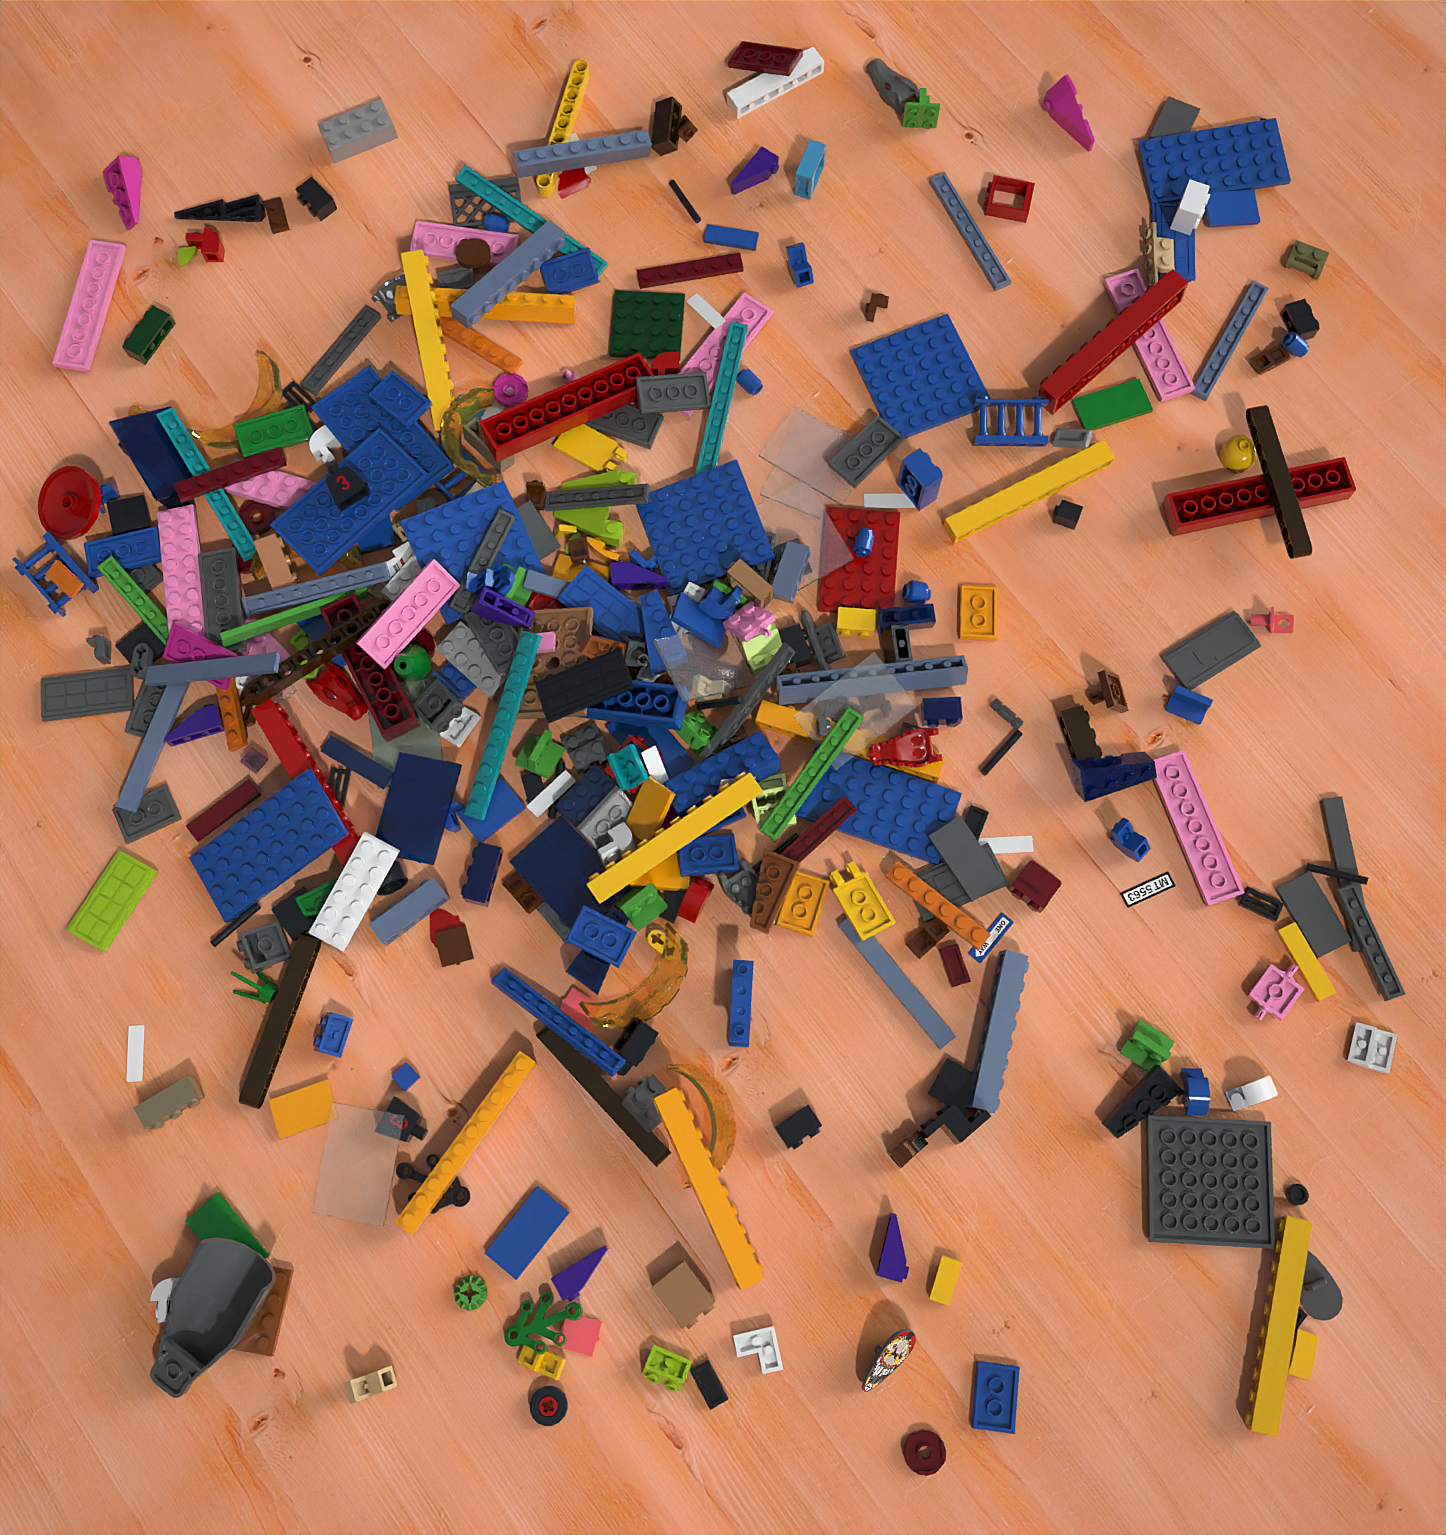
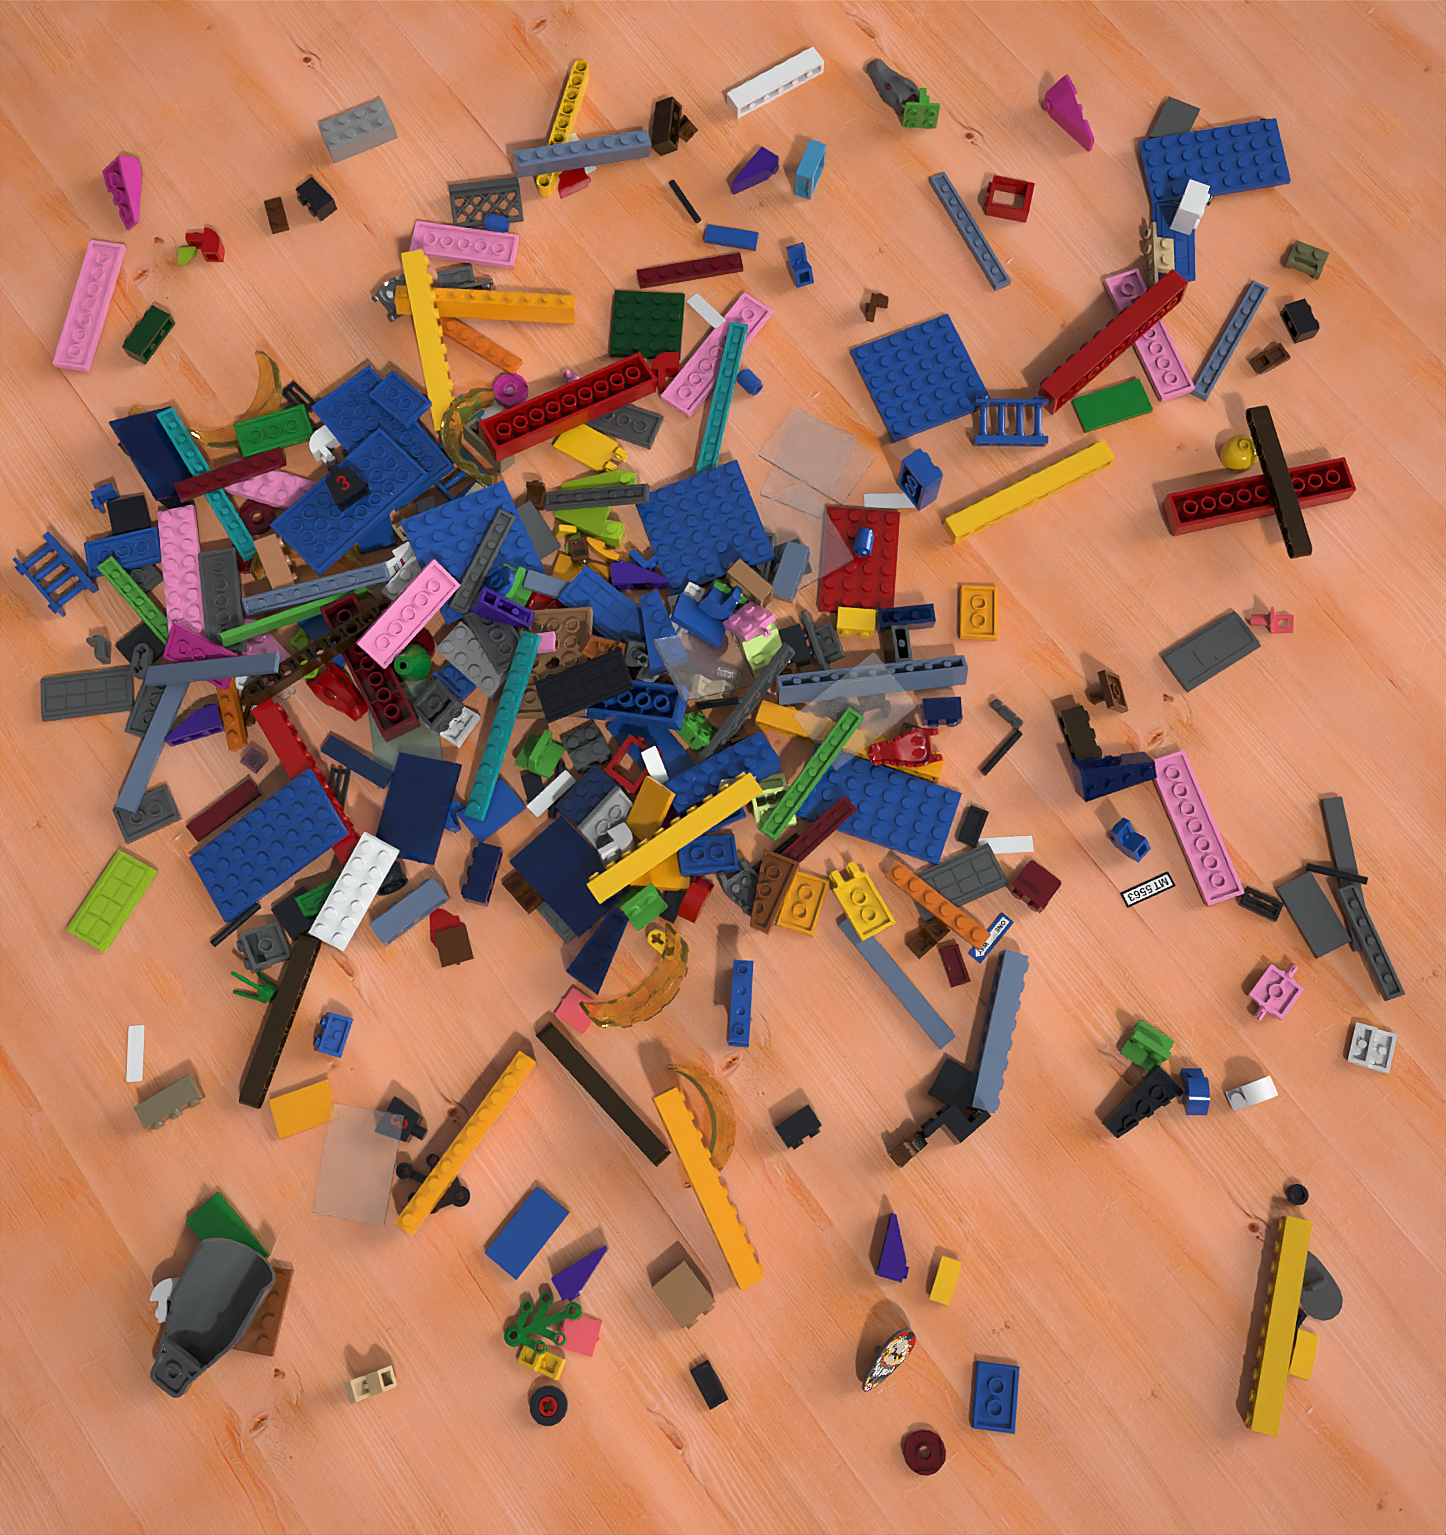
(64, 579): orange tile -> none
(69, 502): red dish -> none
(245, 210): black wedge -> none
(340, 350): dark grey tile -> none
(405, 1076): blue tile -> none
(473, 253): reddish brown tile -> none
(475, 583): blue bracket -> none
(477, 1300): bright green gear -> none
(508, 274): sand blue brick -> none
(516, 211): teal plate -> none
(558, 1022): blue tile -> none
(570, 272): blue tile -> none
(601, 936): blue tile -> none
(627, 768): teal bracket -> none
(634, 1043): black hinge -> none
(639, 1102): dark grey plate -> none
(666, 1368): lime bracket -> none
(672, 393): dark grey tile -> none
(762, 1342): white plate -> none
(765, 58): dark red tile -> none
(823, 725): dark grey plate -> none
(866, 451): dark grey plate -> none
(916, 592): blue head -> none
(966, 858): dark grey tile -> none
(1067, 514): black brick -> none
(1072, 438): light grey tile -> none
(1188, 704): blue panel -> none
(1210, 1182): dark grey plate -> none
(1232, 208): blue tile -> none
(1295, 344): blue brick -> none
(1306, 961): yellow tile -> none

